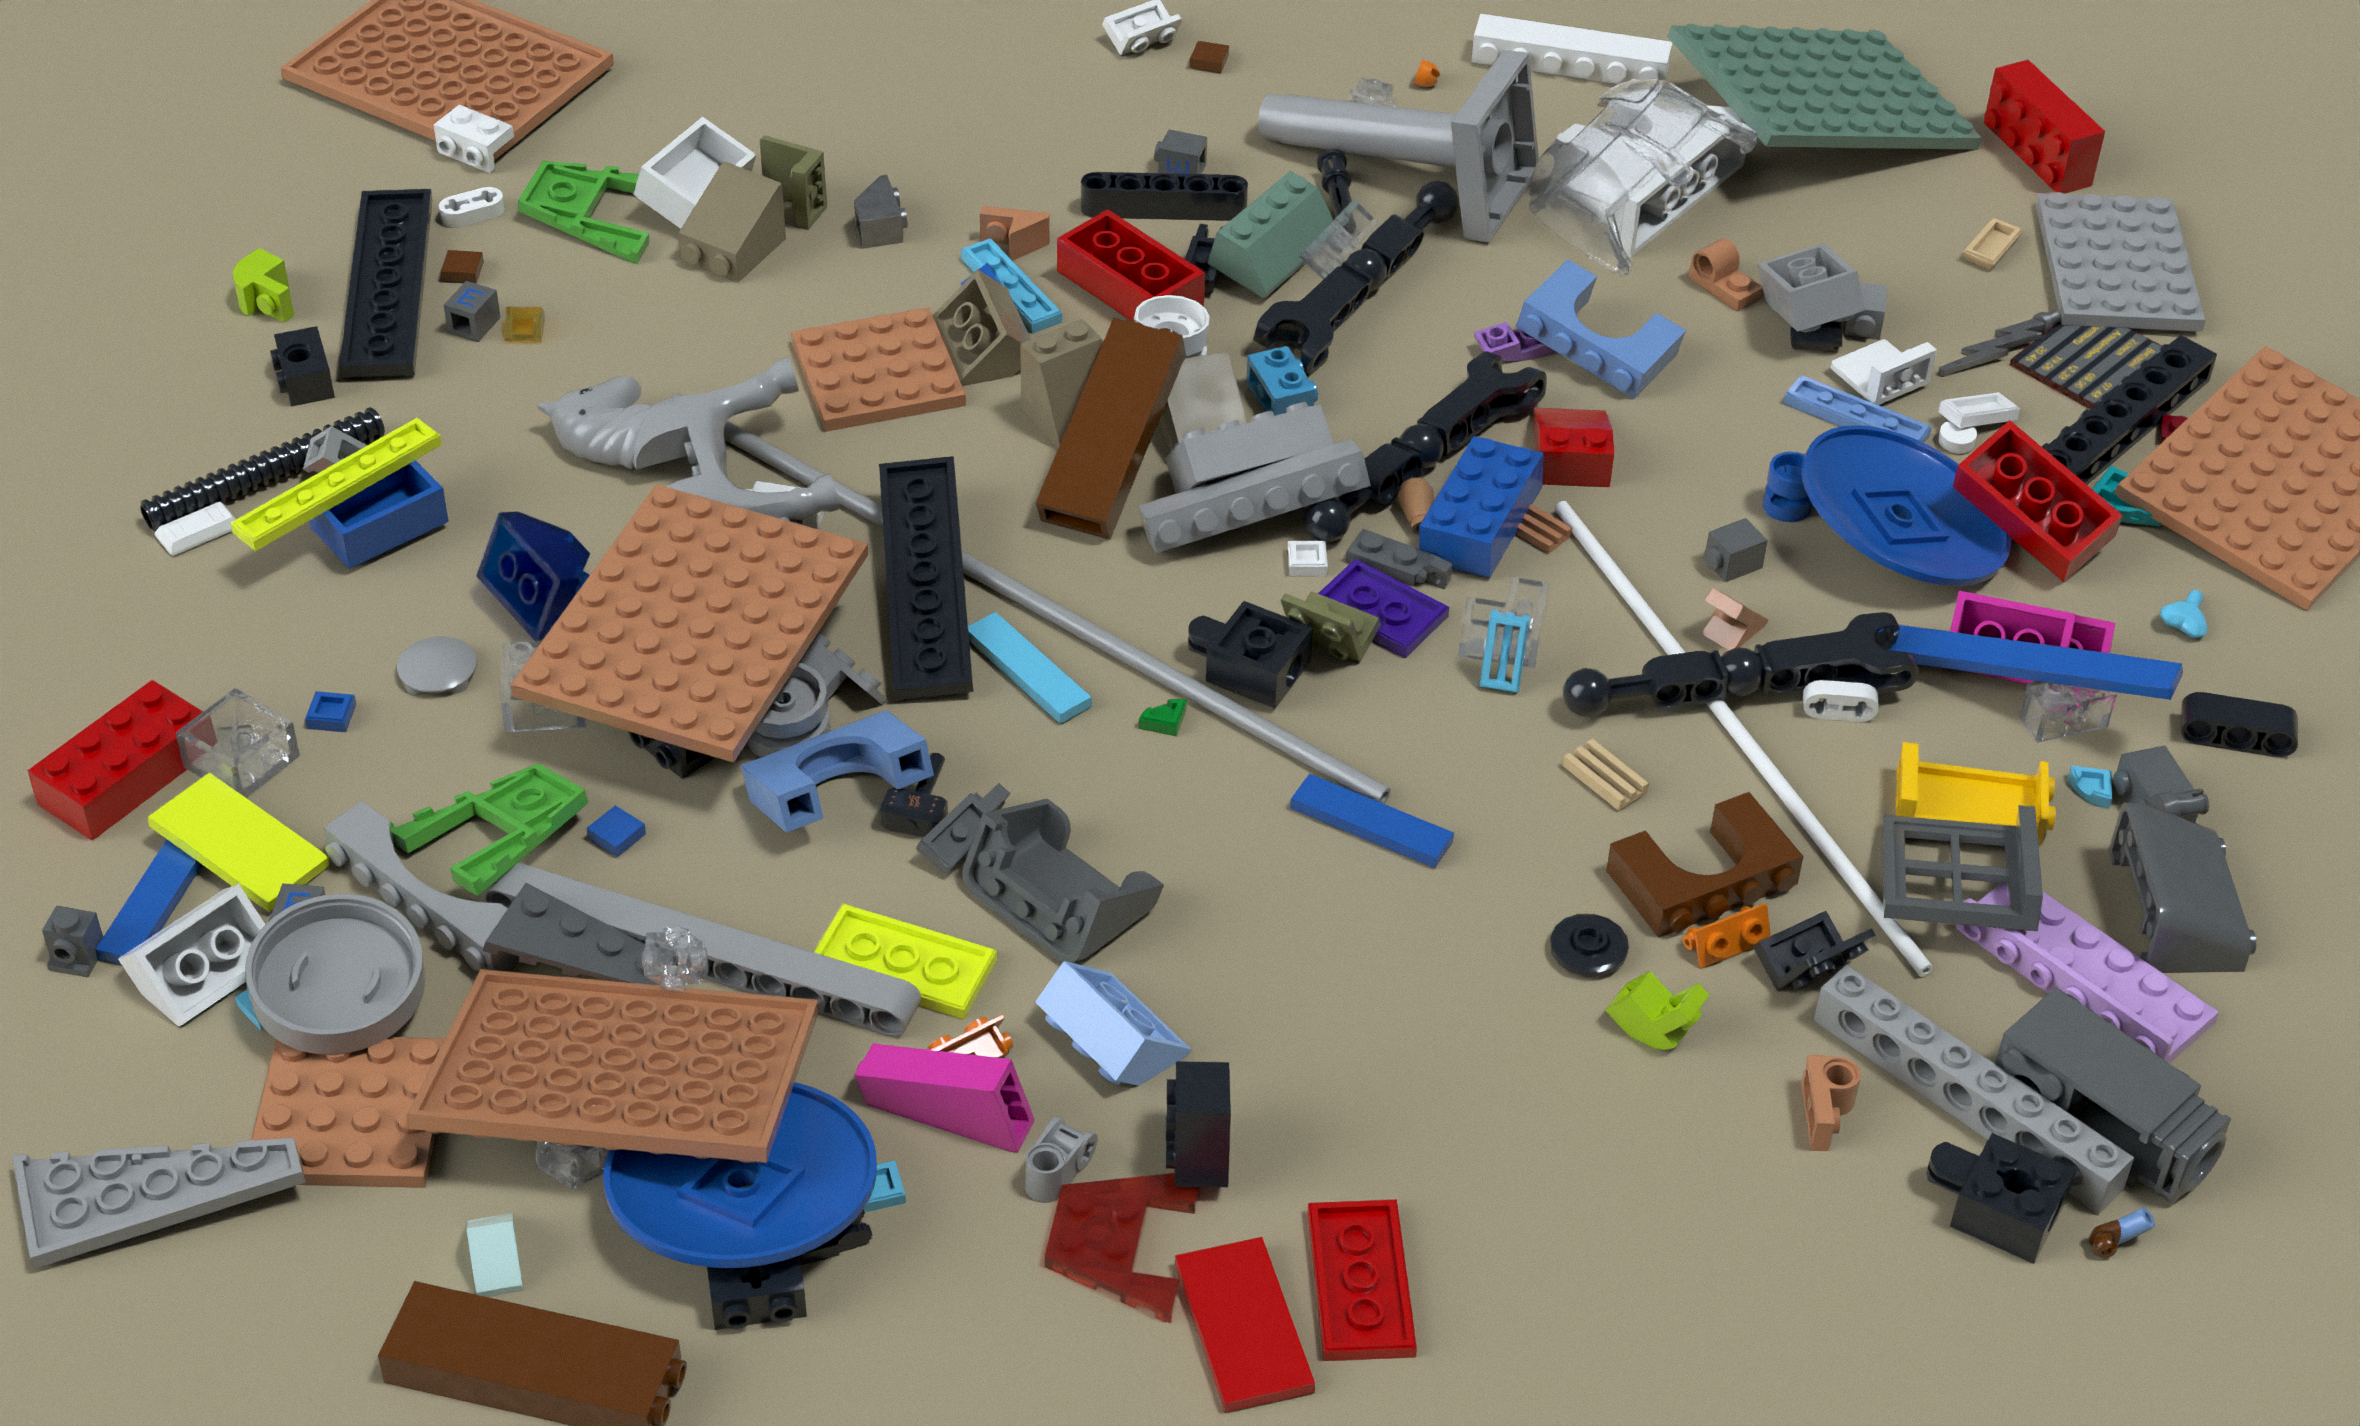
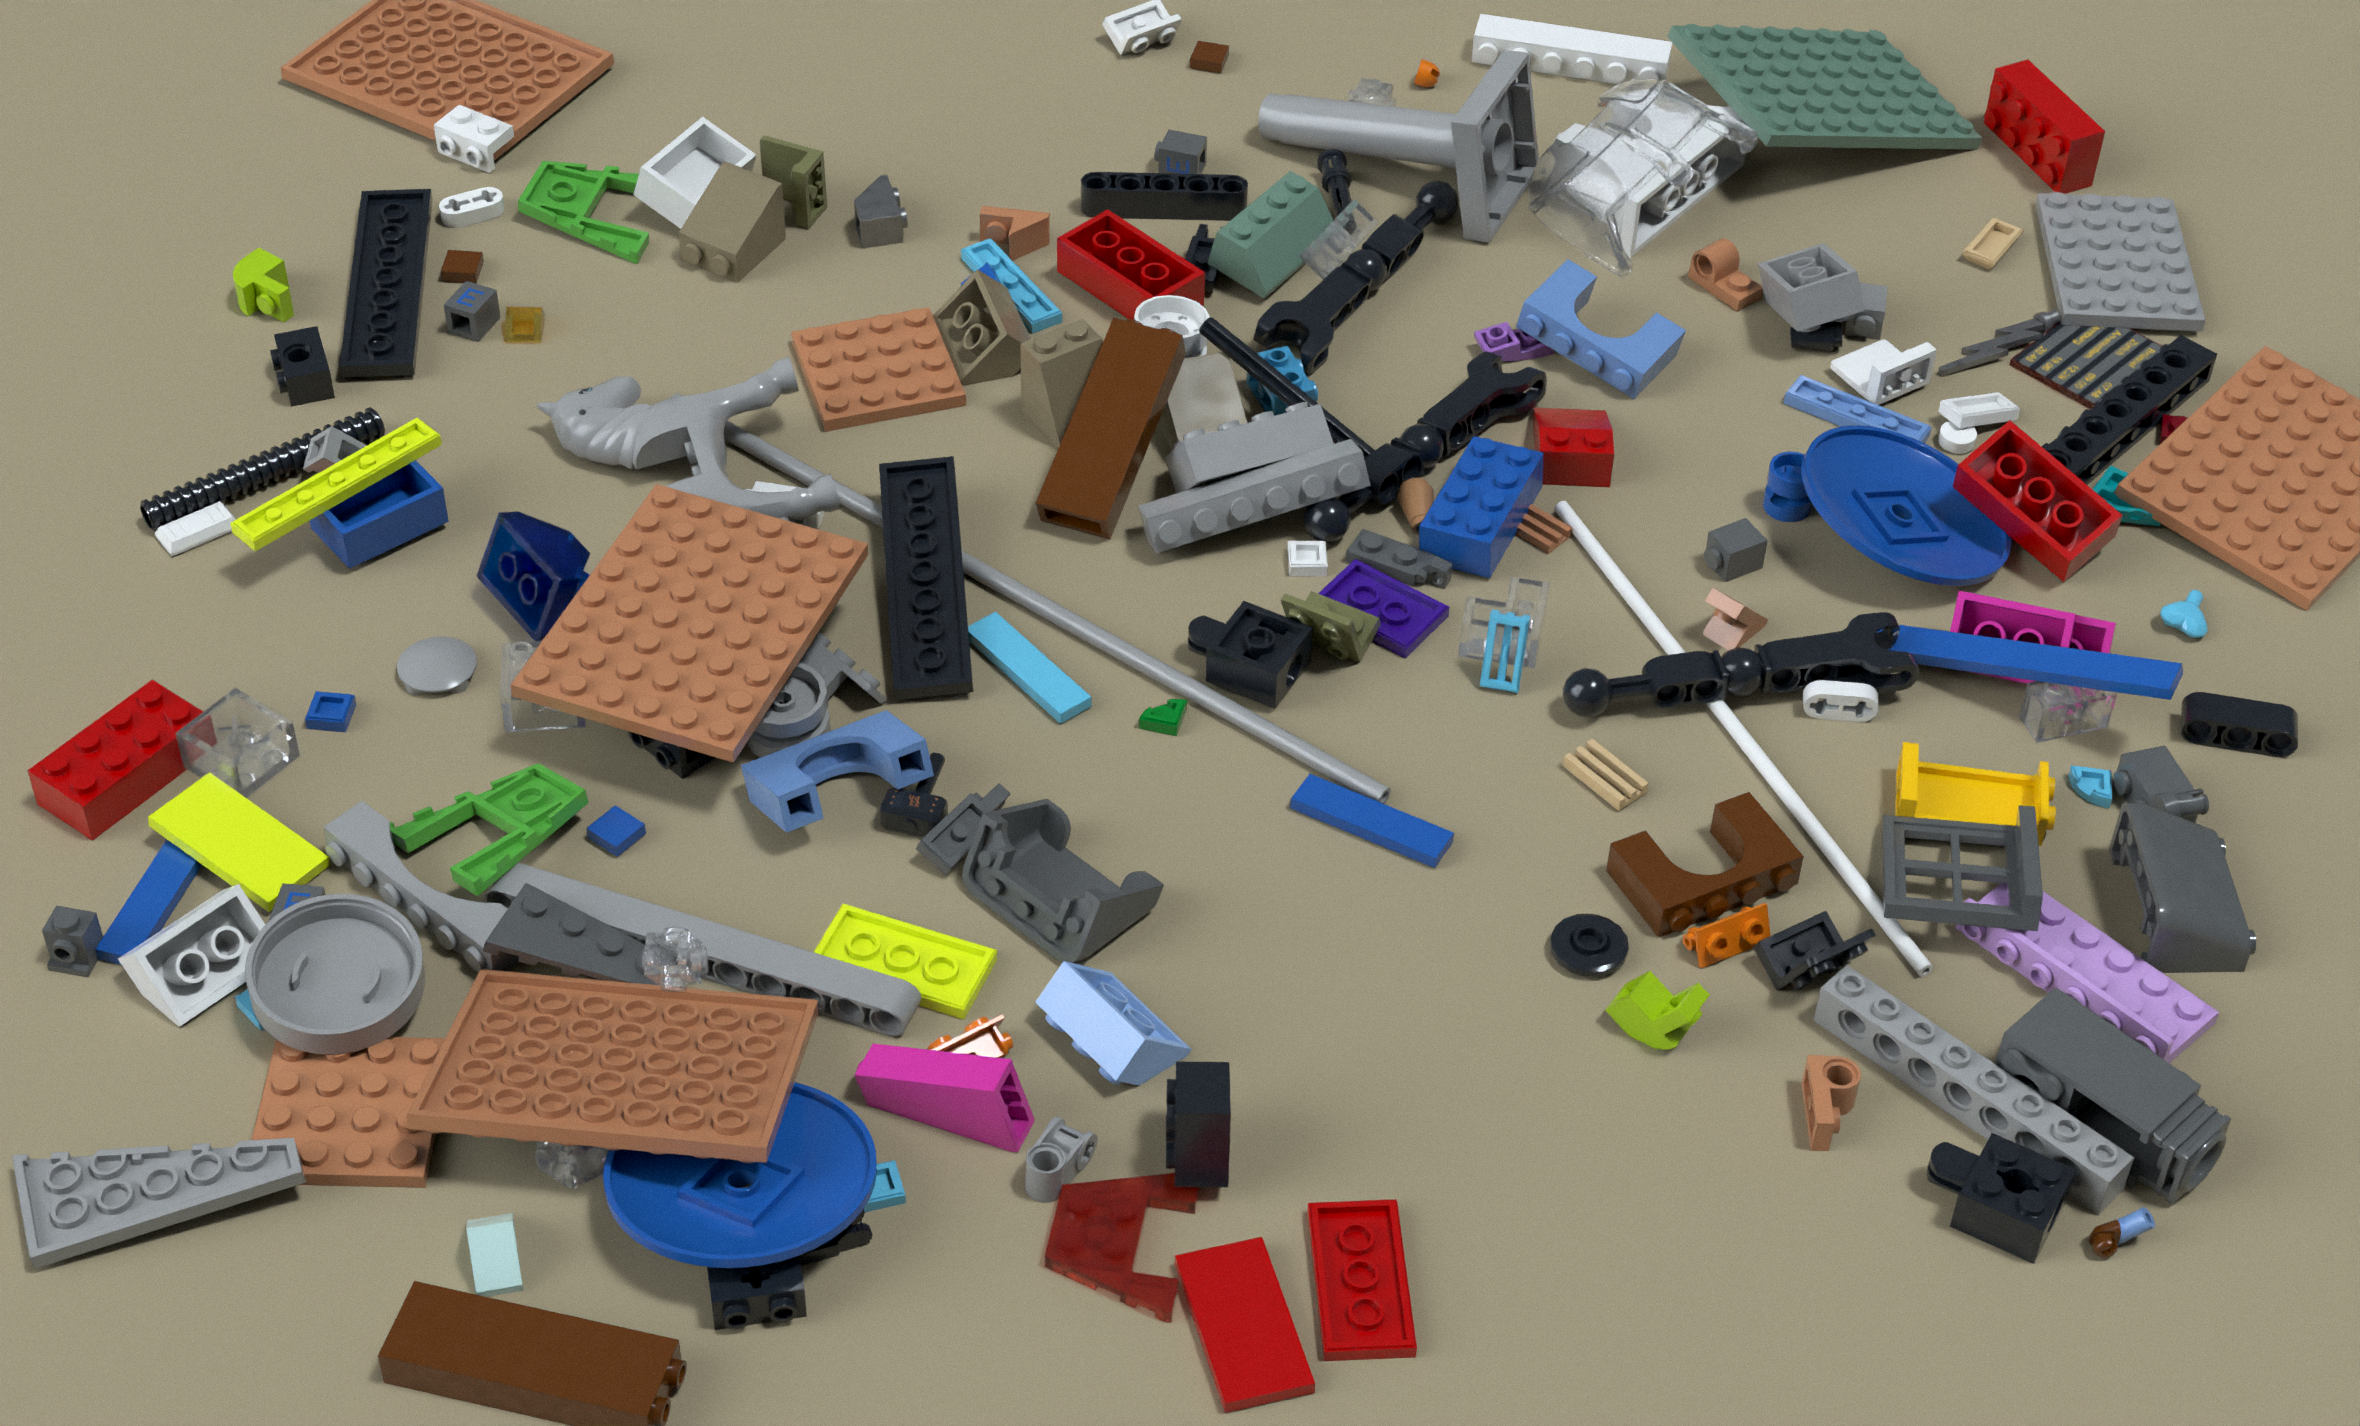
(1273, 379): none -> black axle

